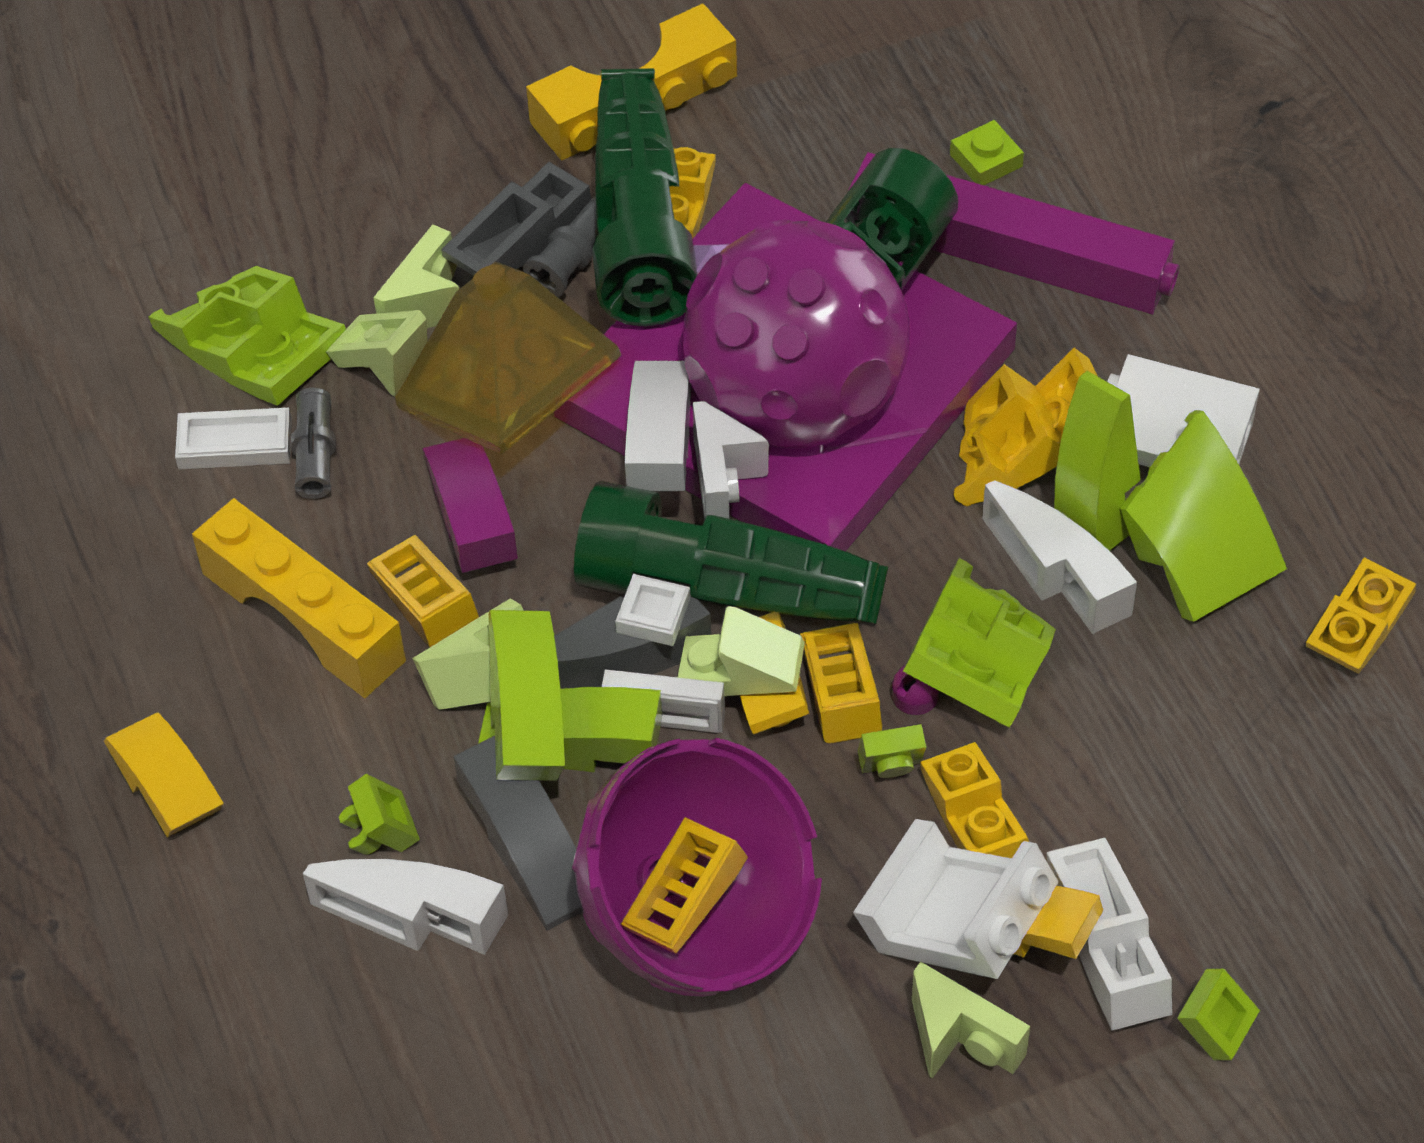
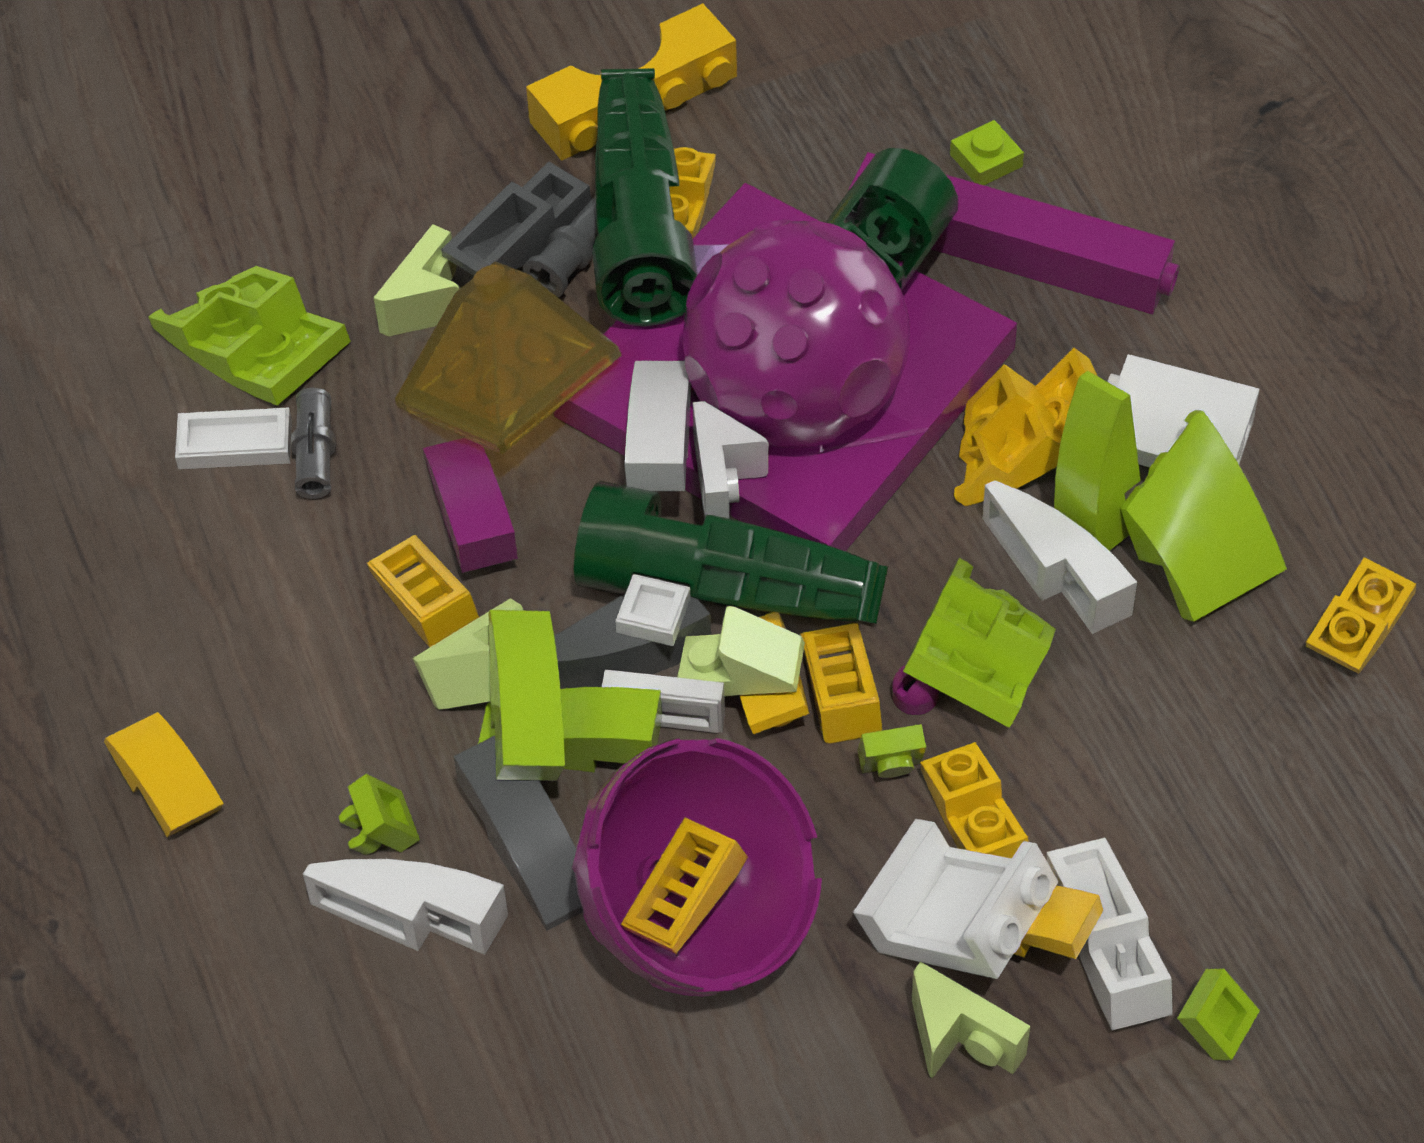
(342, 625): yellow arch -> none
(384, 343): yellowish green slope -> none

